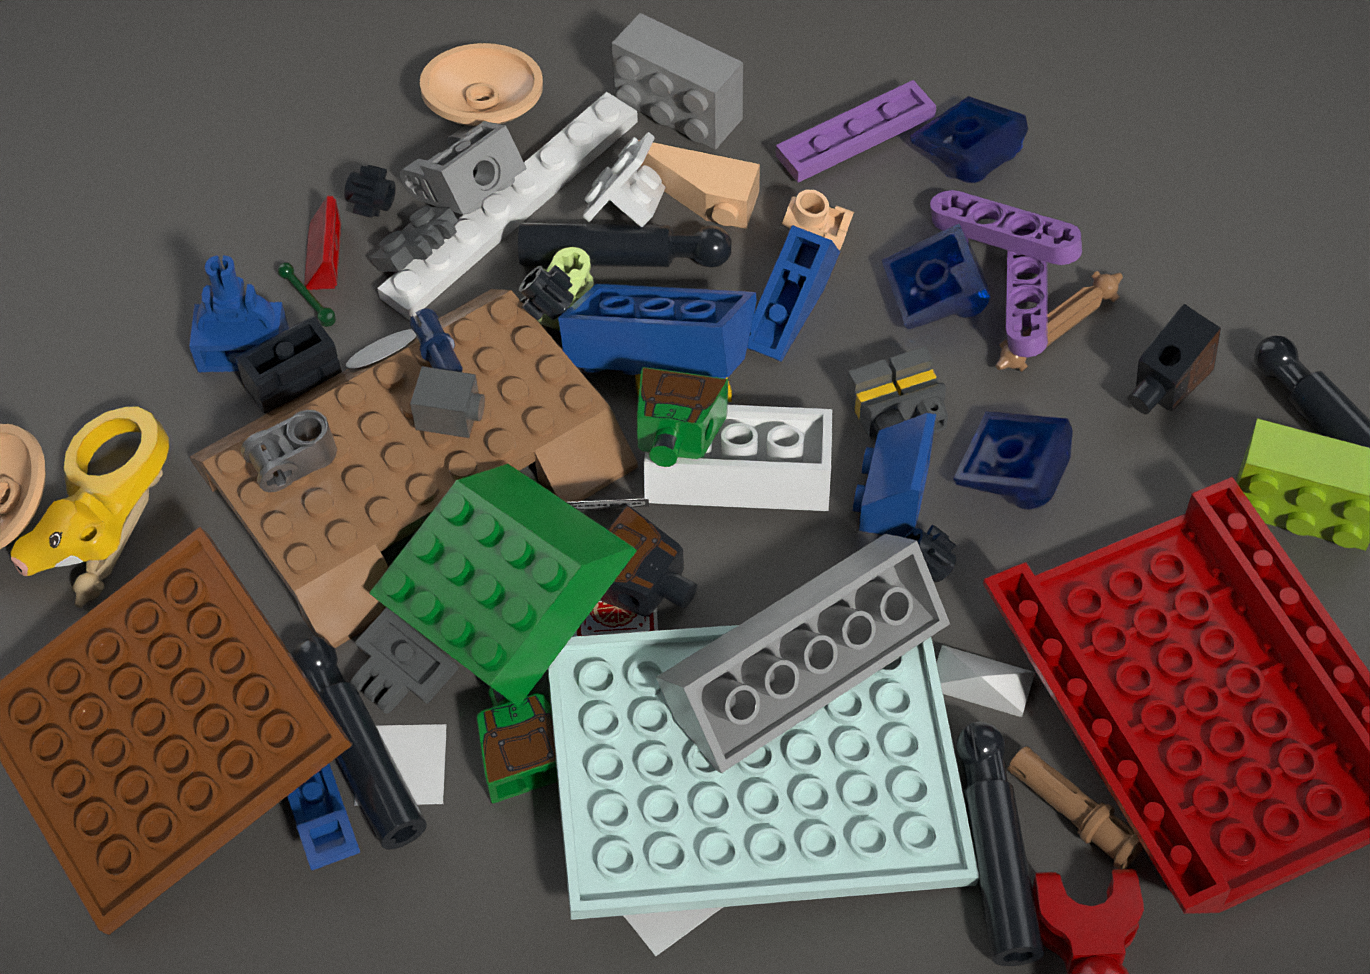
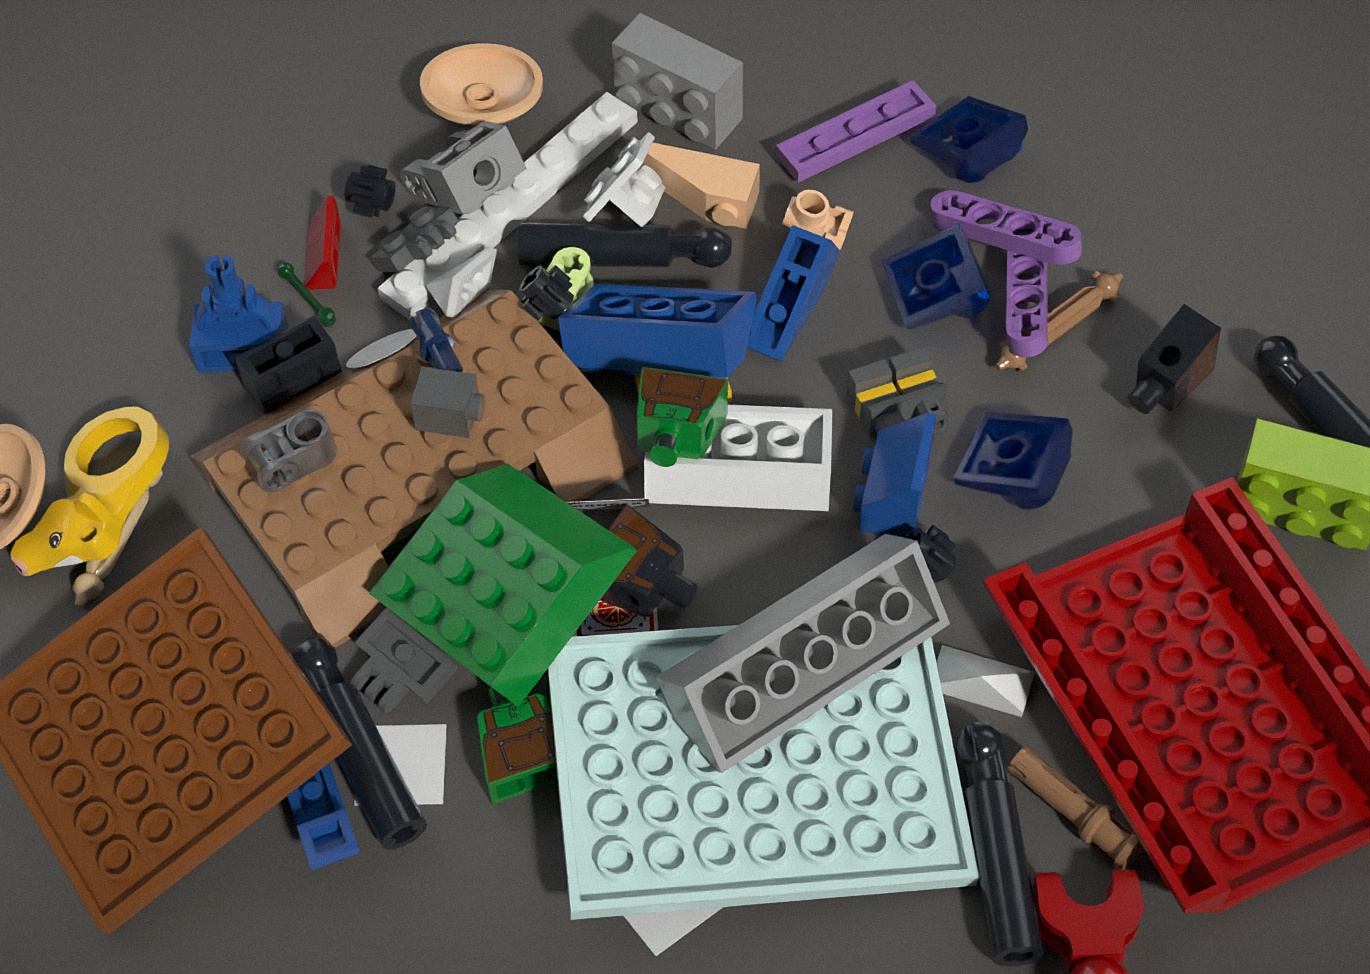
(463, 283): none -> white slope

